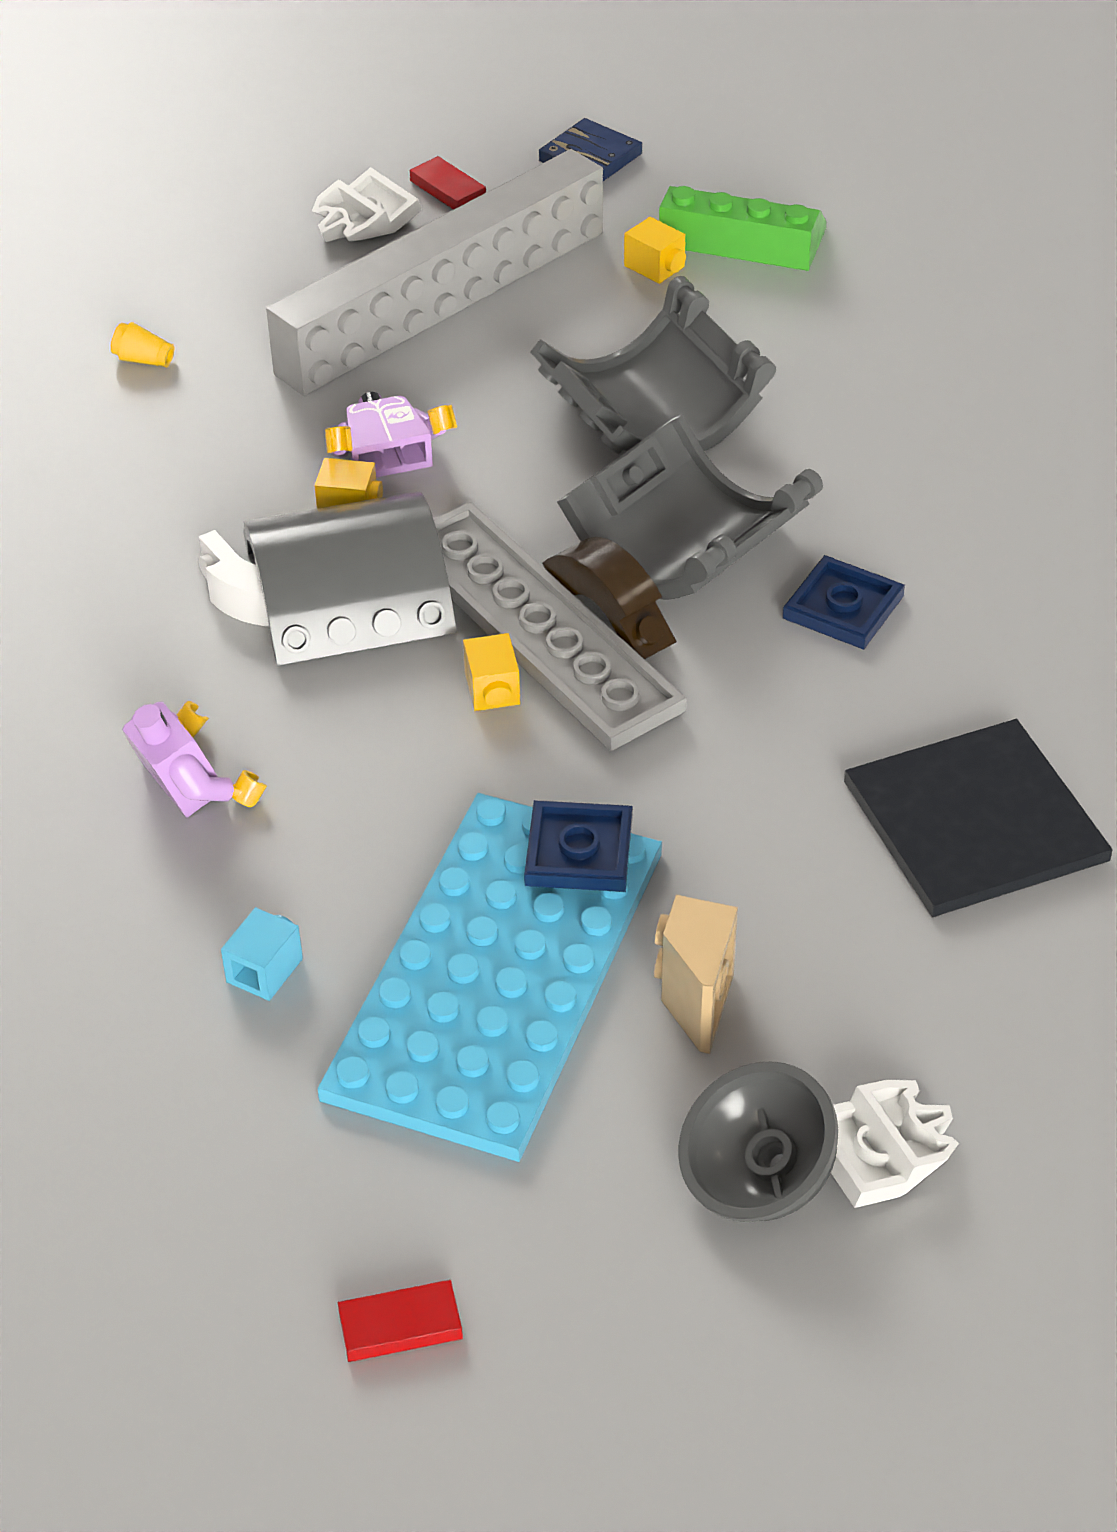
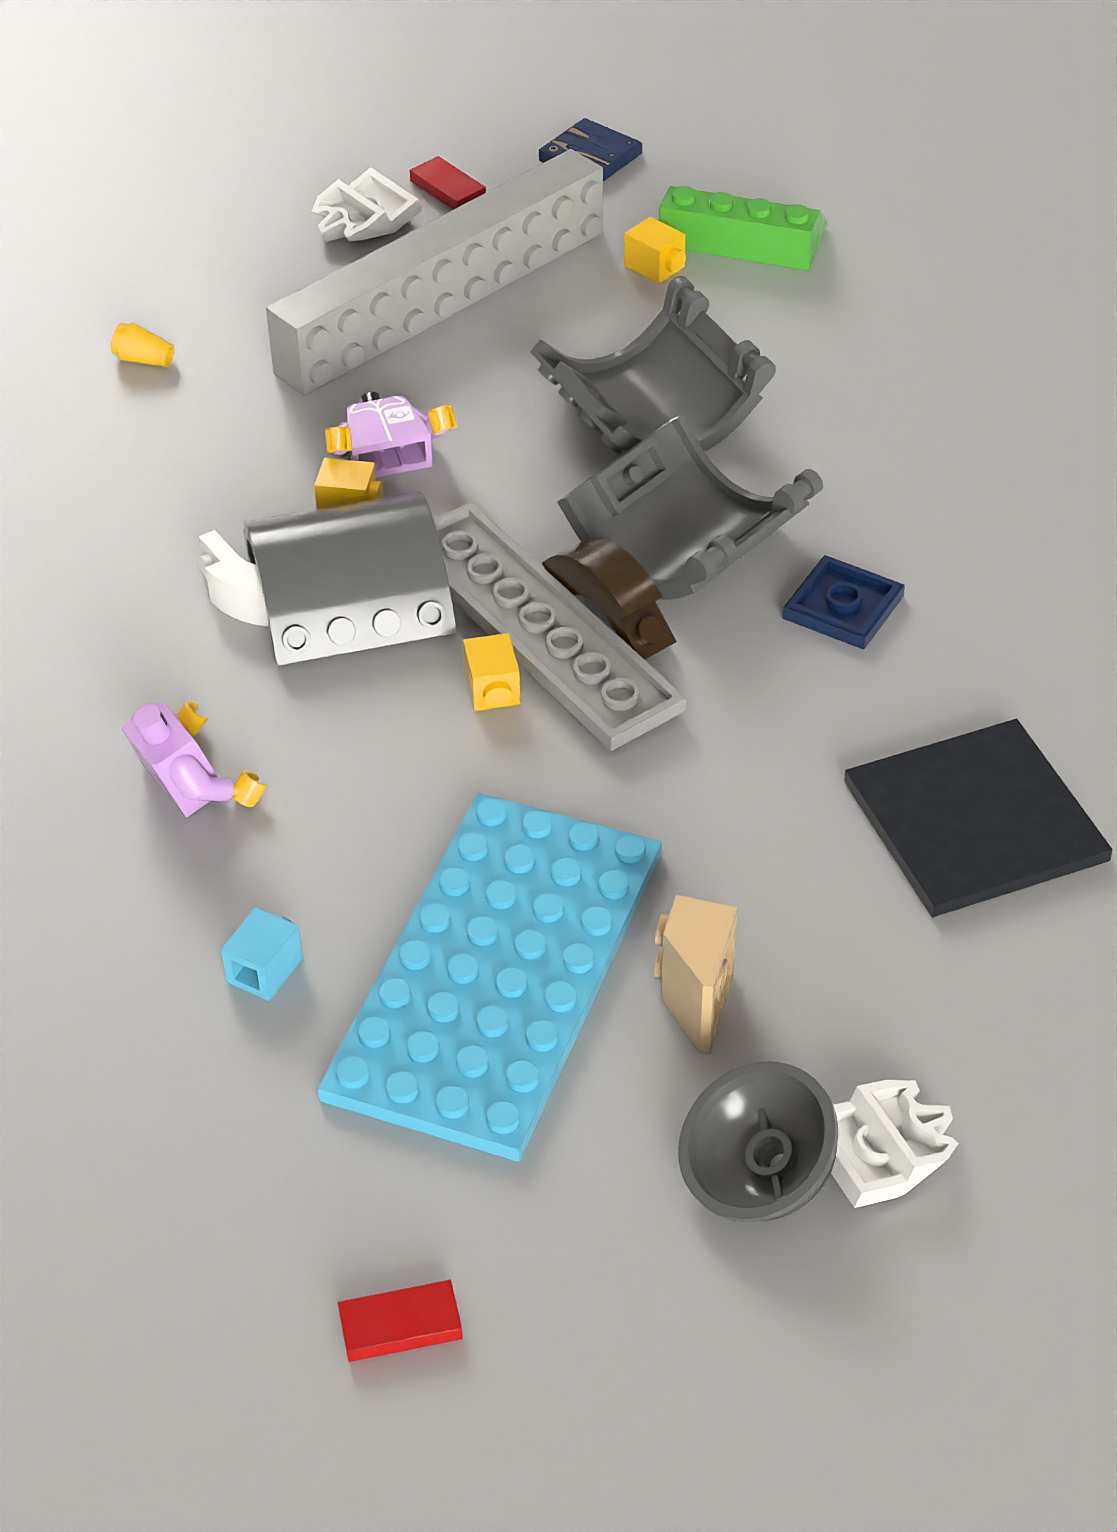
(579, 846): dark blue tile -> none

